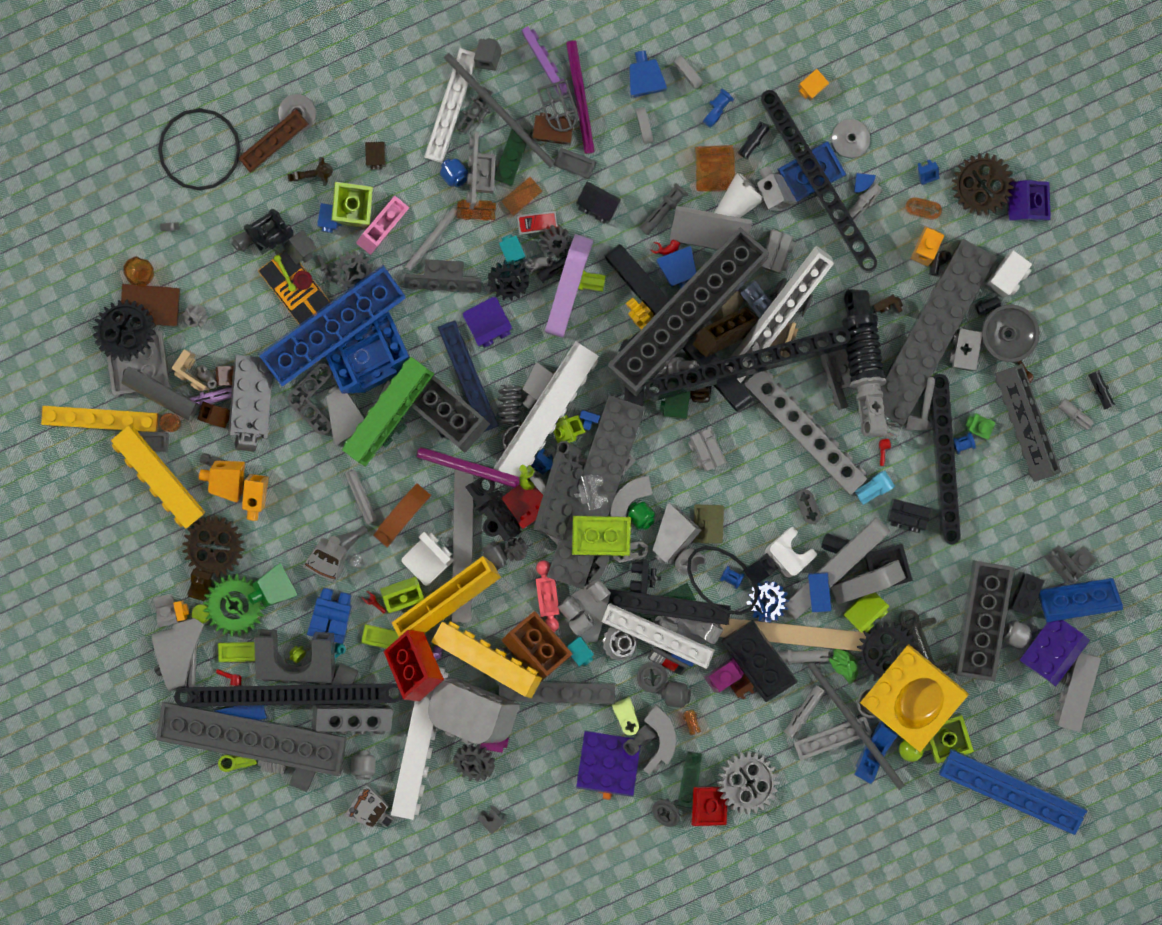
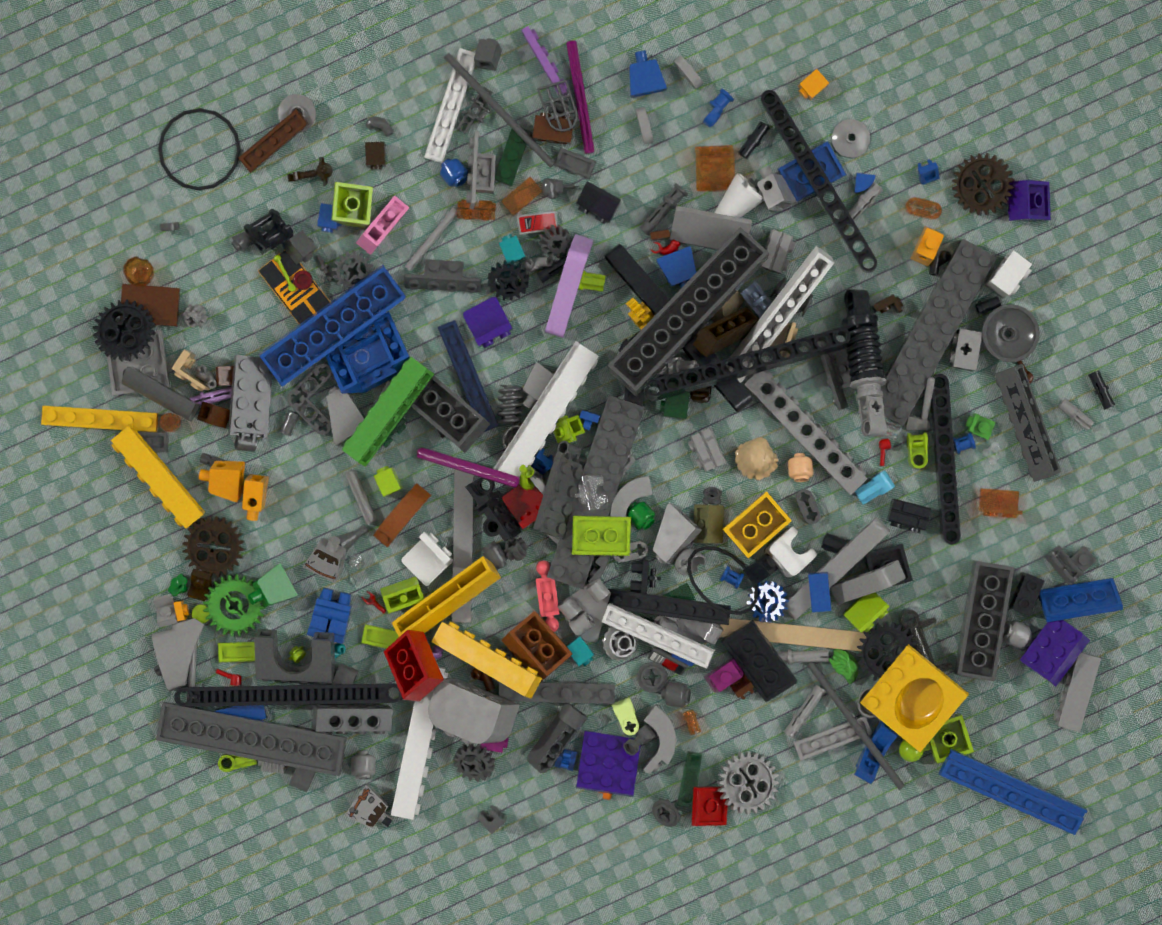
(178, 585): none -> green plant
(289, 422): none -> dark grey pin
(378, 122): none -> dark grey arm
(387, 481): none -> lime brick
(488, 681): none -> reddish brown arm
(553, 187): none -> dark grey piece
(556, 738): none -> dark grey beam
(559, 107): none -> dark grey bush
(566, 759): none -> blue tile
(659, 235): none -> reddish brown tile
(712, 496): none -> dark grey plate
(756, 459): none -> tan hair
(756, 524): none -> yellow brick
(800, 467): none -> light nougat head
(917, 448): none -> lime piece
(999, 501): none -> clear orange bracket

